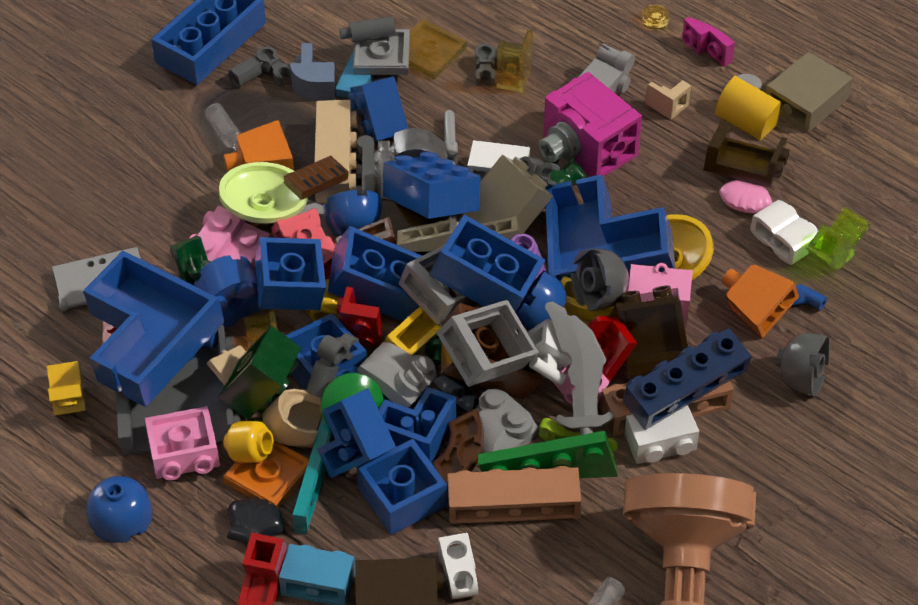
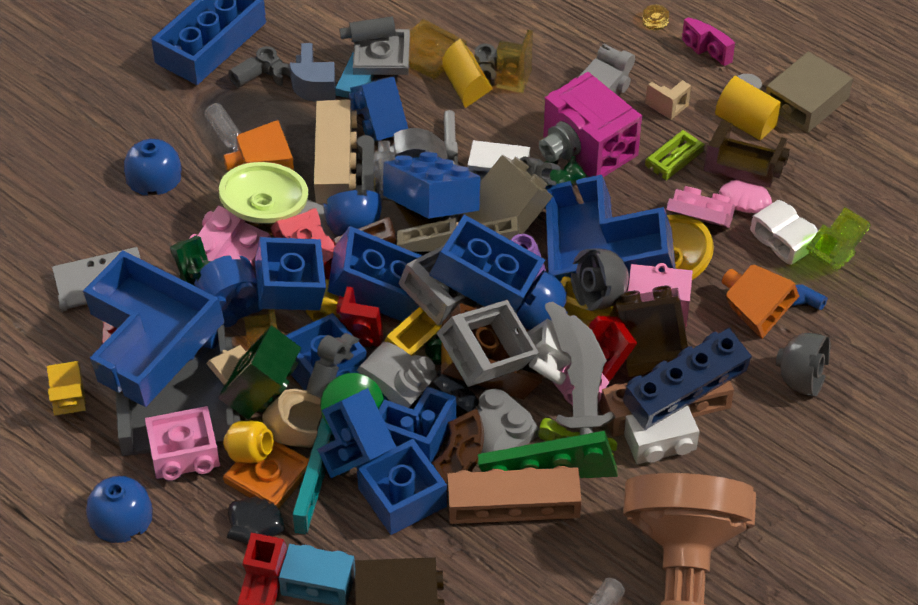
(152, 167): none -> blue cylinder
(315, 177): reddish brown tile -> none
(458, 566): white leg -> none
(465, 73): none -> yellow brick
(679, 157): none -> lime tile
(709, 210): none -> bright pink plate

